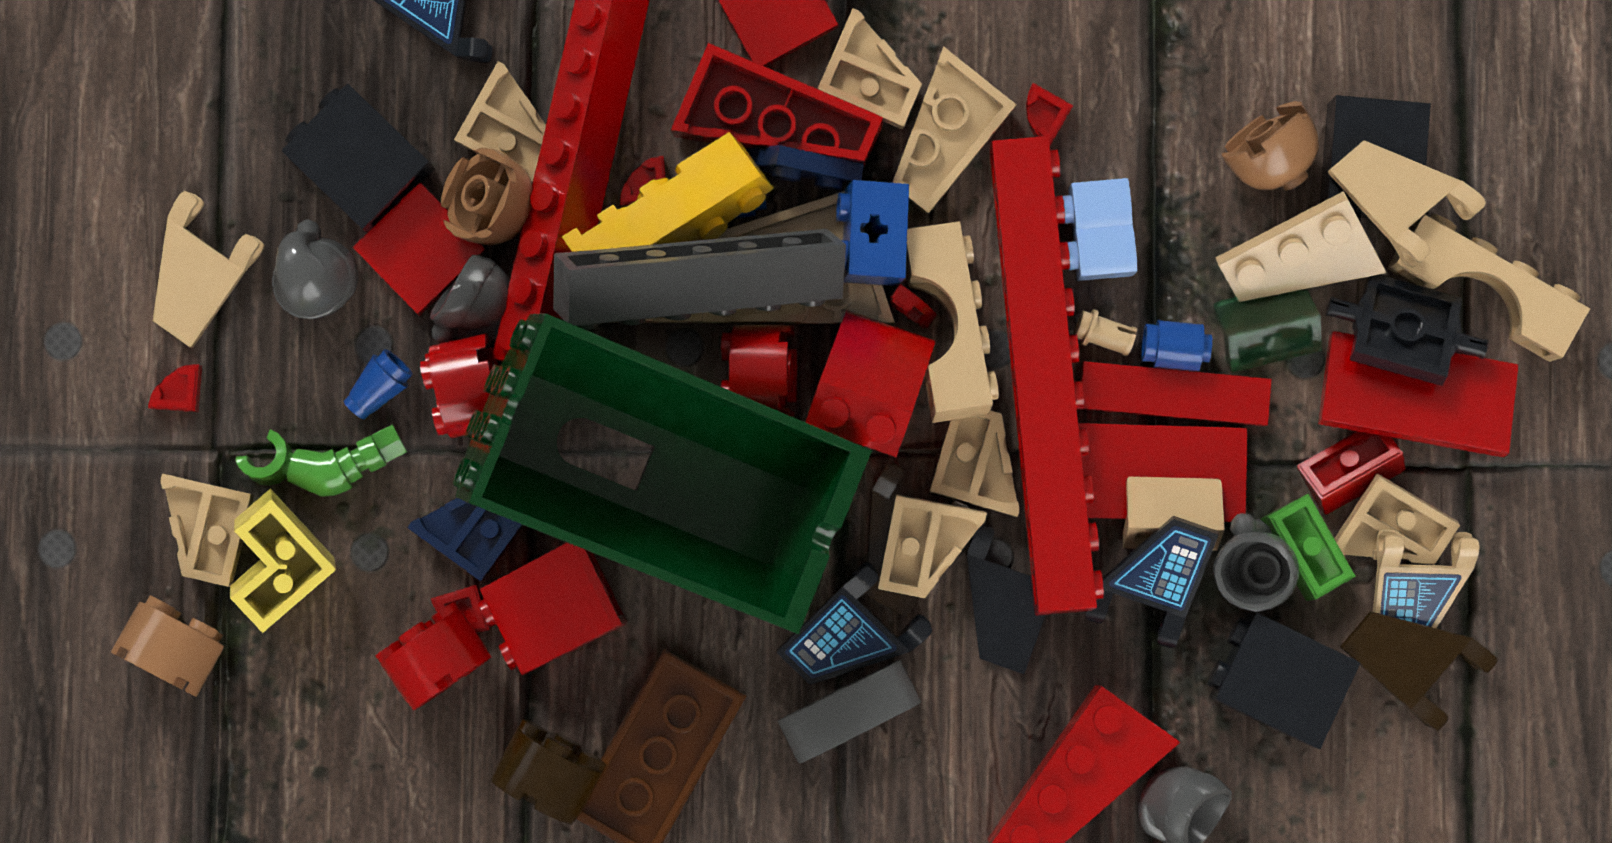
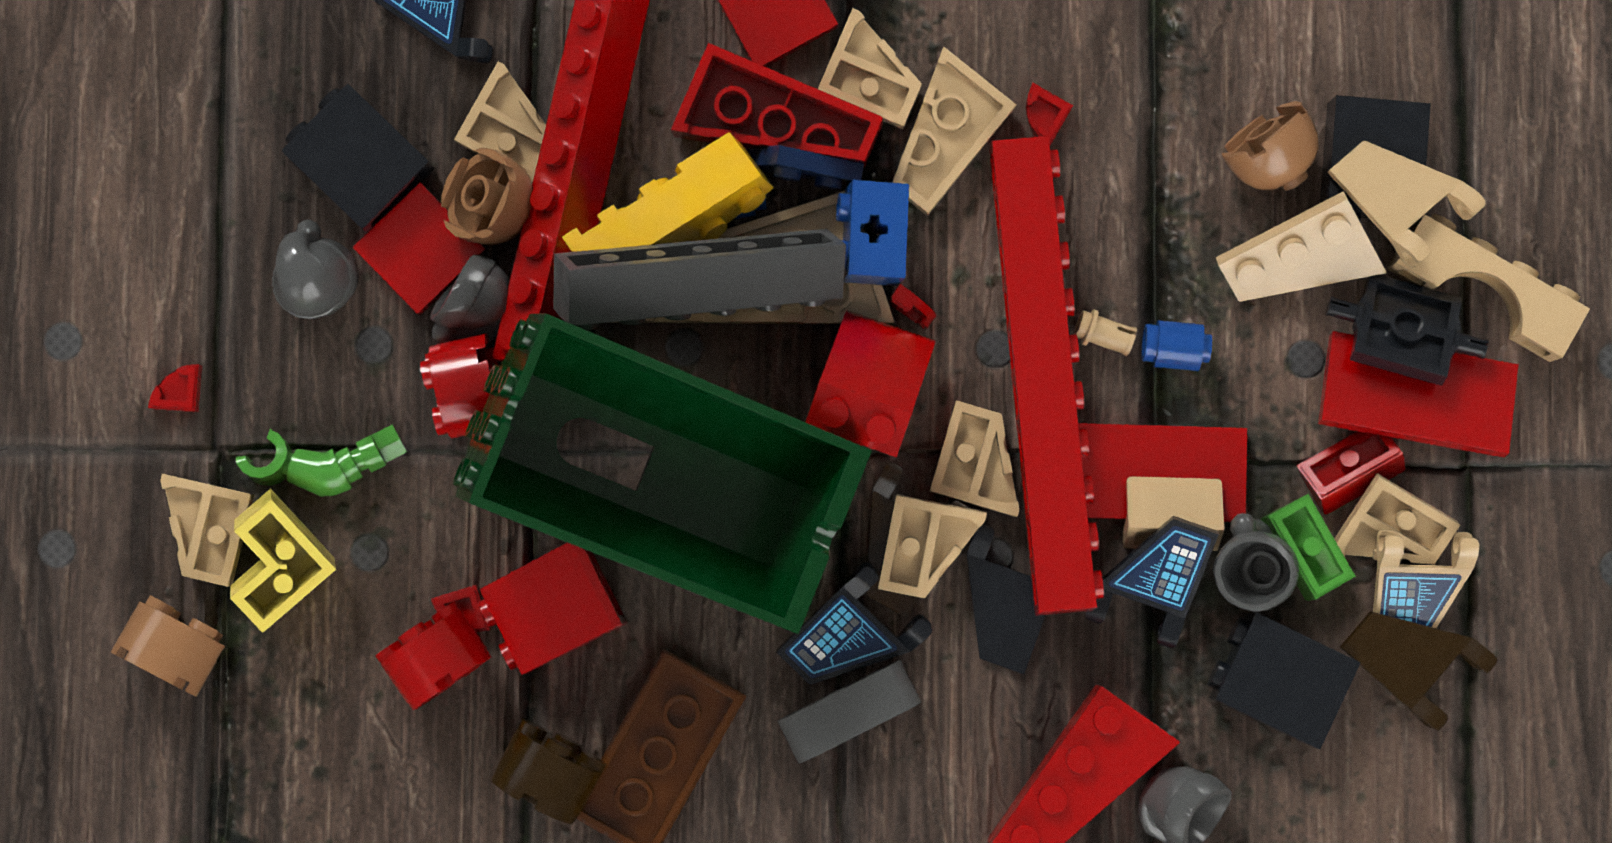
(195, 275): tan flag -> none
(378, 383): blue cone -> none
(467, 535): dark blue wing -> none
(650, 169): red tile -> none
(761, 364): red brick -> none
(939, 266): tan arch -> none
(1101, 229): light blue brick -> none
(1176, 393): red tile -> none
(1268, 329): clear green panel -> none

